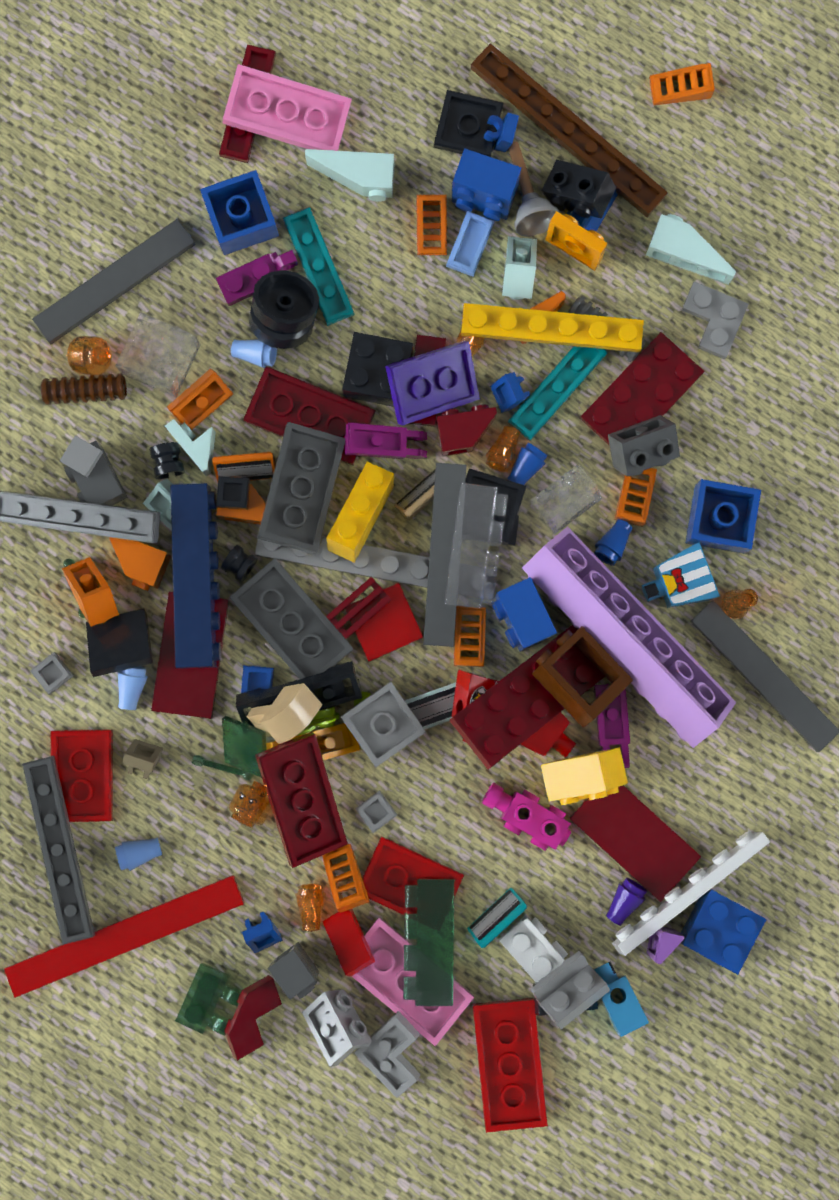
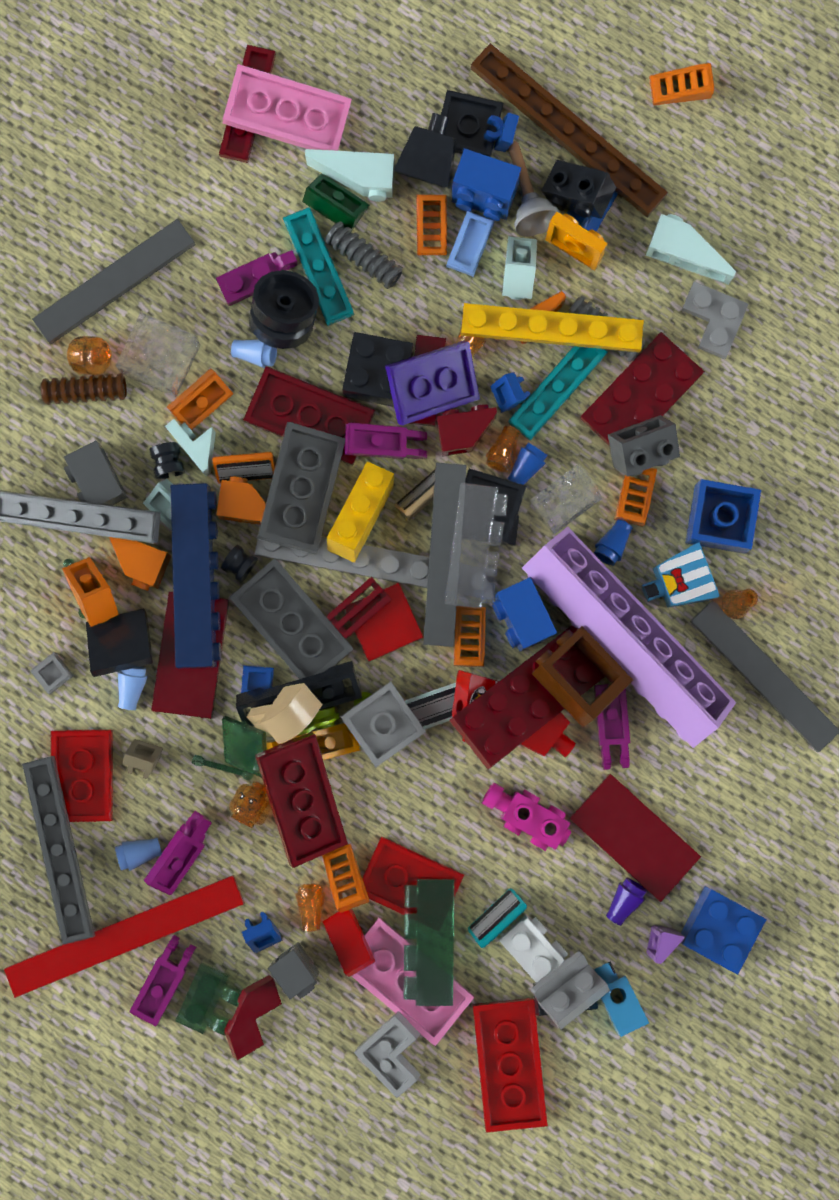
(81, 456): light grey tile -> none
(161, 984): none -> magenta hinge
(179, 854): none -> magenta hinge
(233, 492): black tile -> none
(239, 212): blue brick -> none
(334, 201): none -> dark green slope
(336, 1026): light grey bracket -> none
(363, 254): none -> dark grey piece
(376, 811): light grey tile -> none
(429, 153): none -> black torso
(584, 776): yellow brick -> none
(680, 899): white plate -> none

